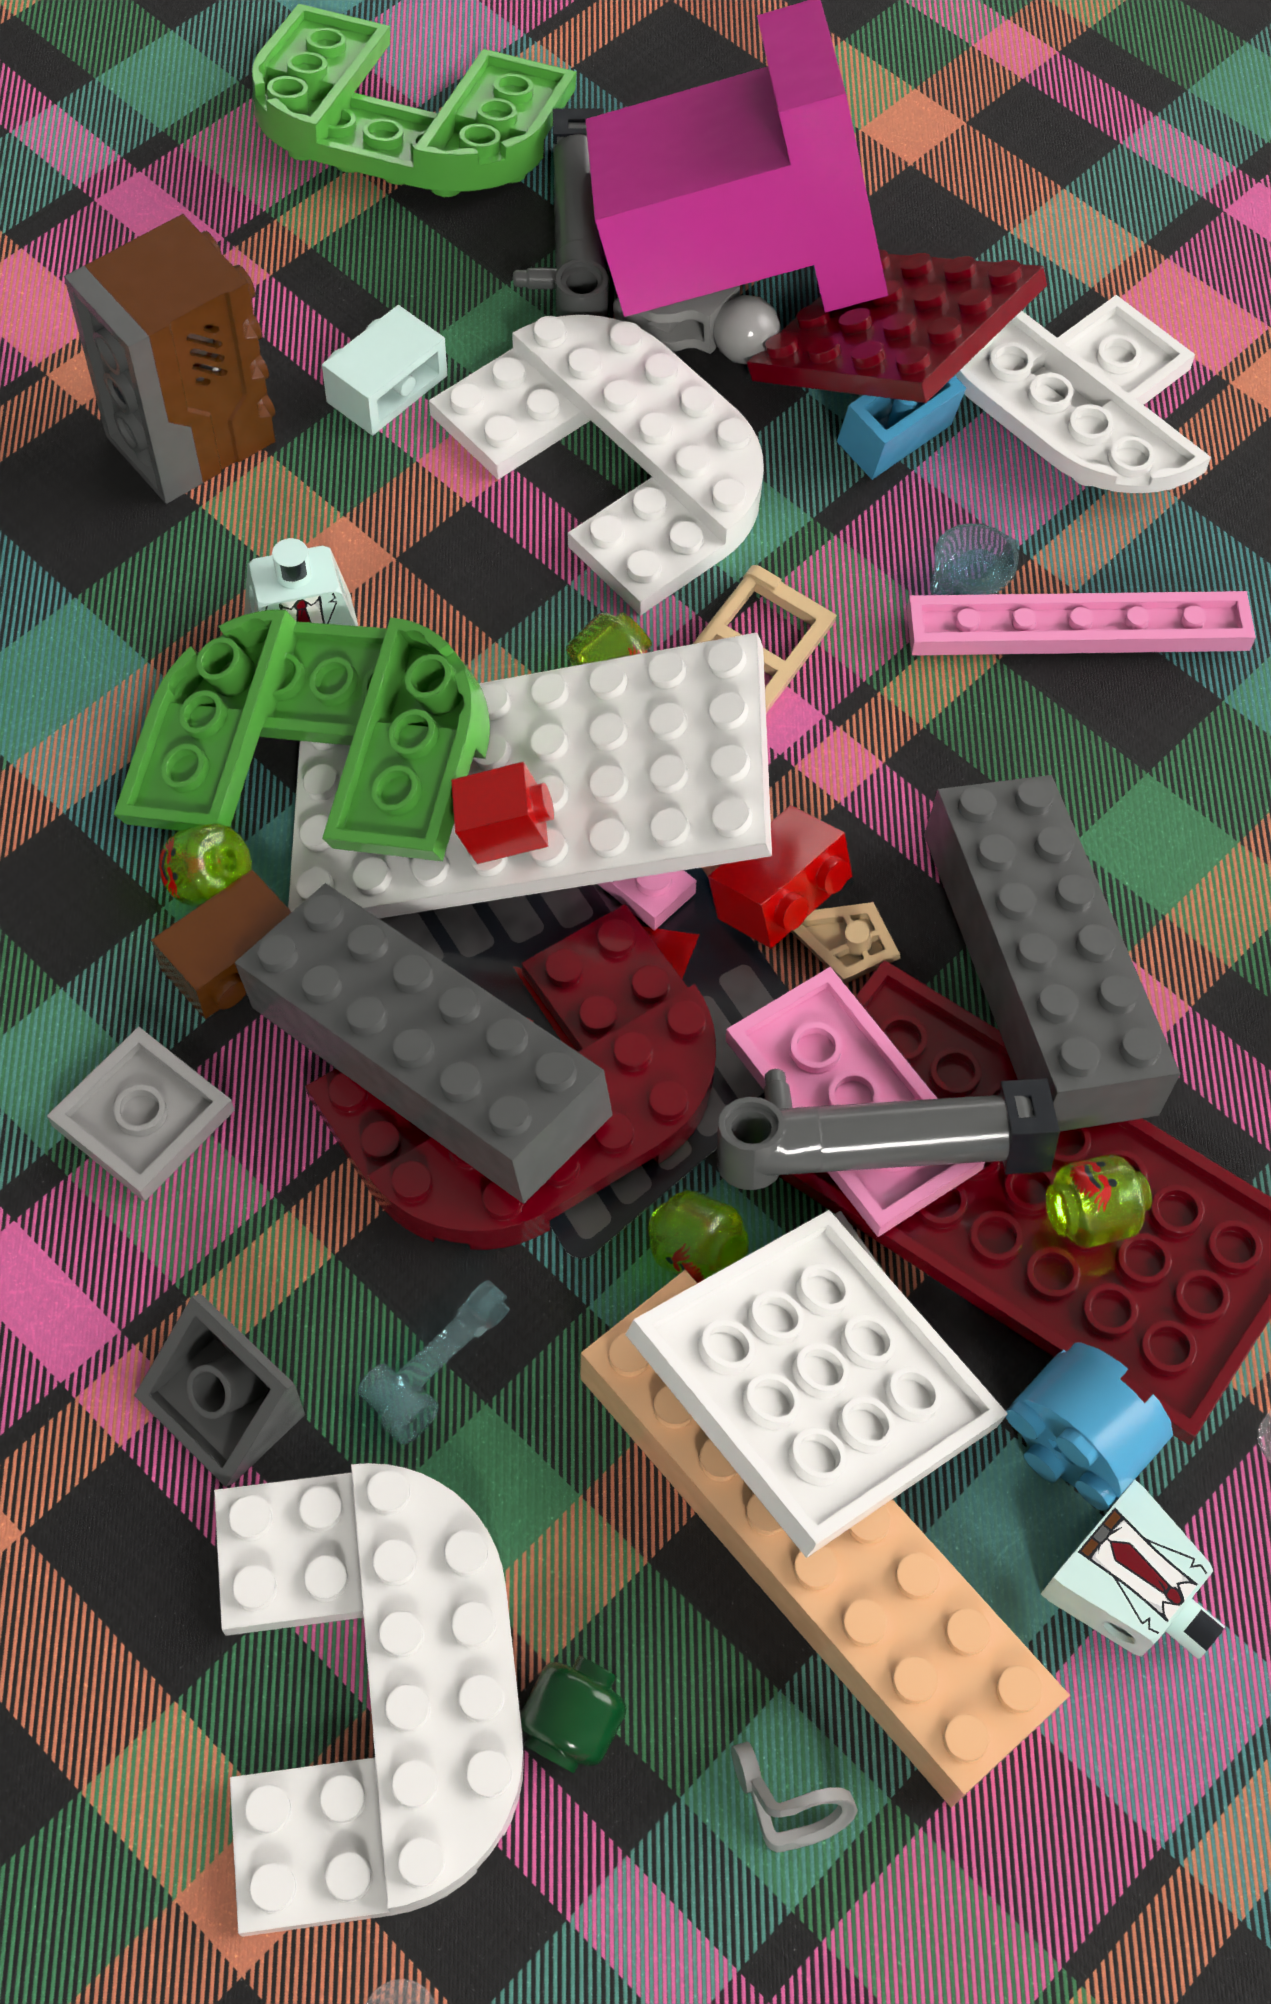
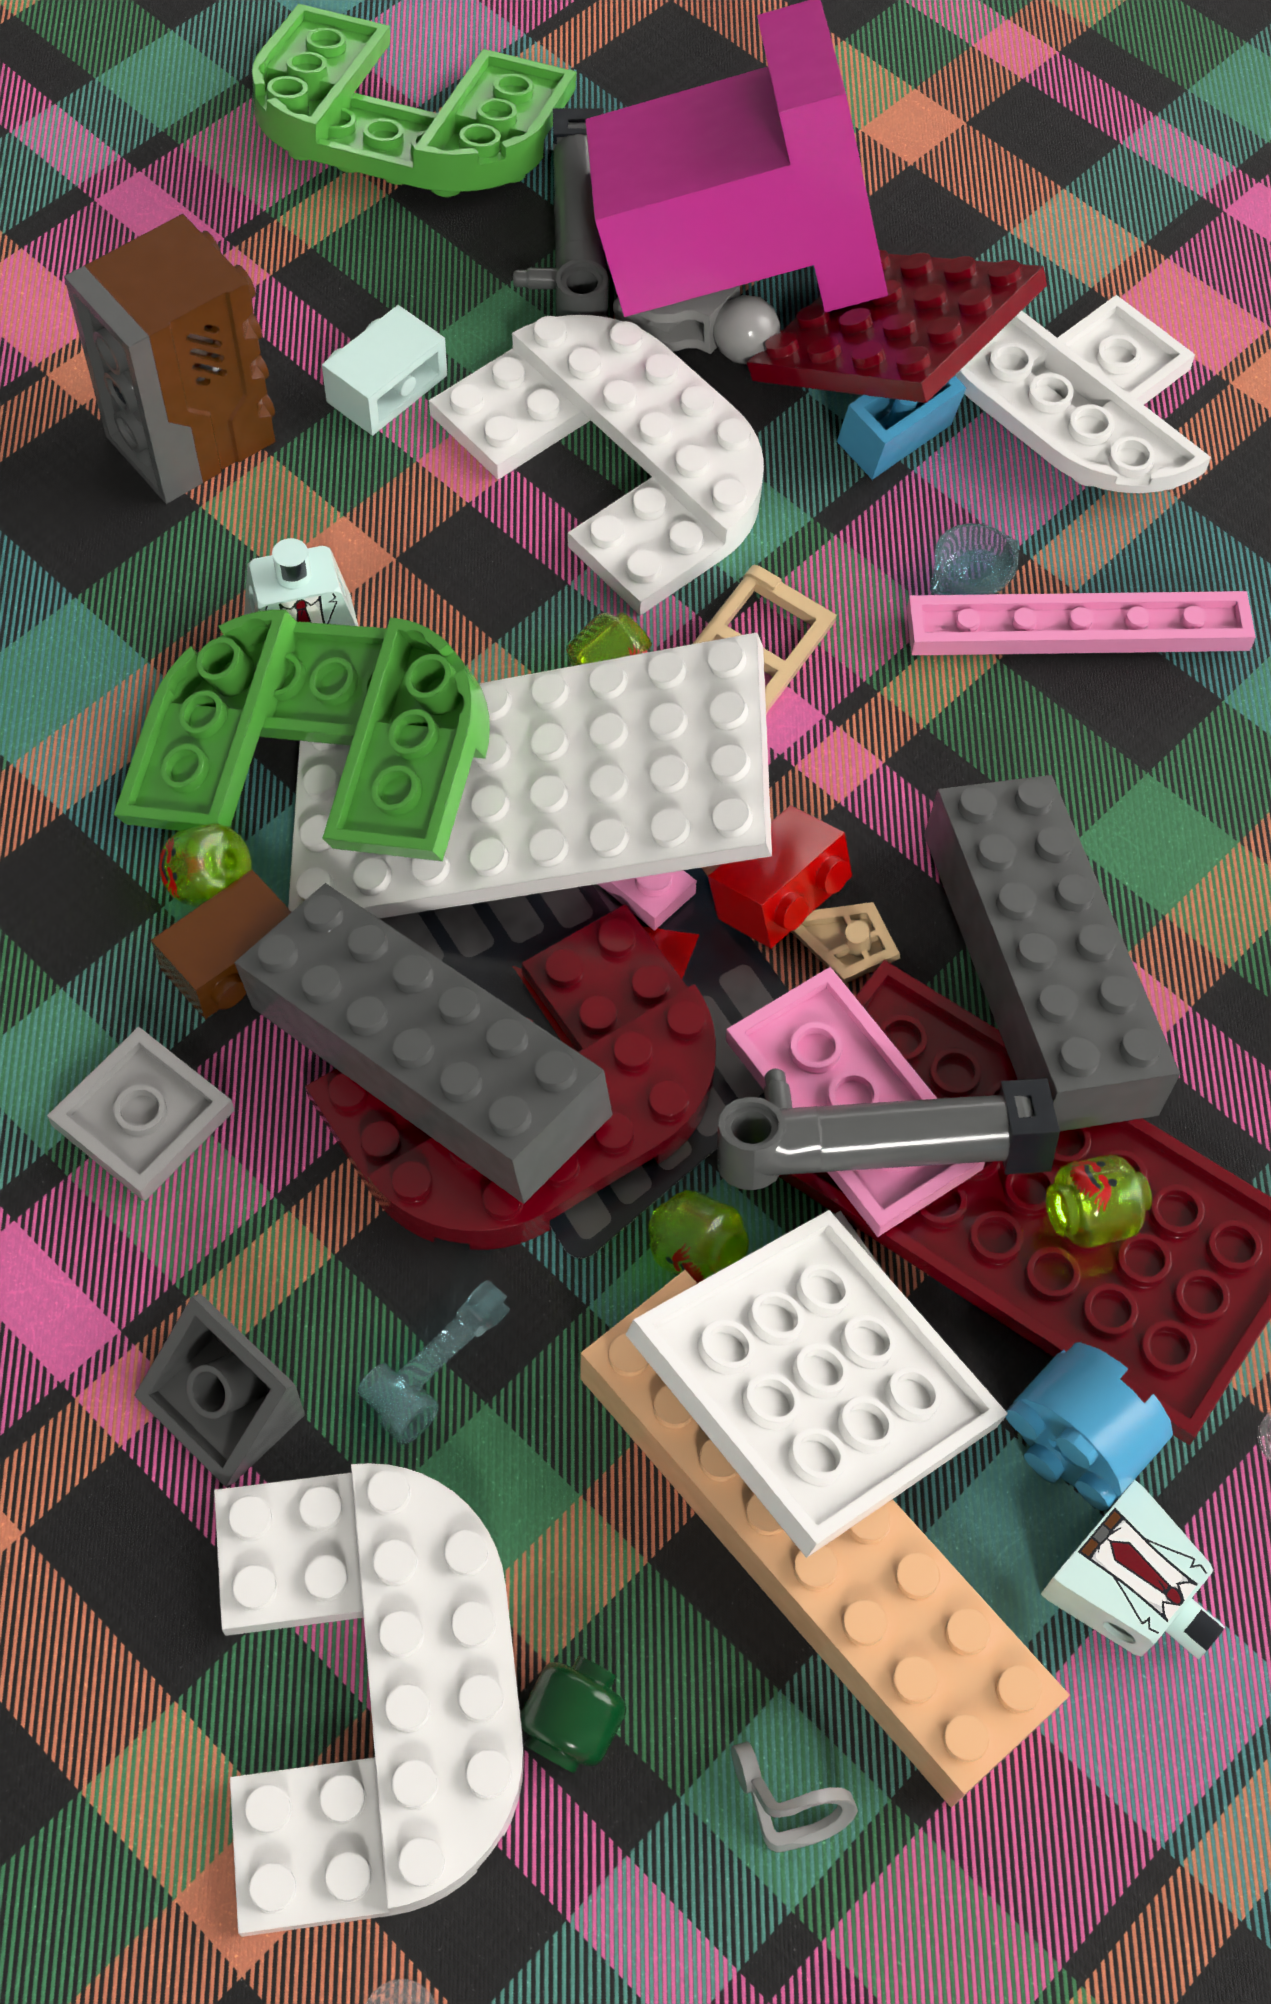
(501, 812): red brick -> none

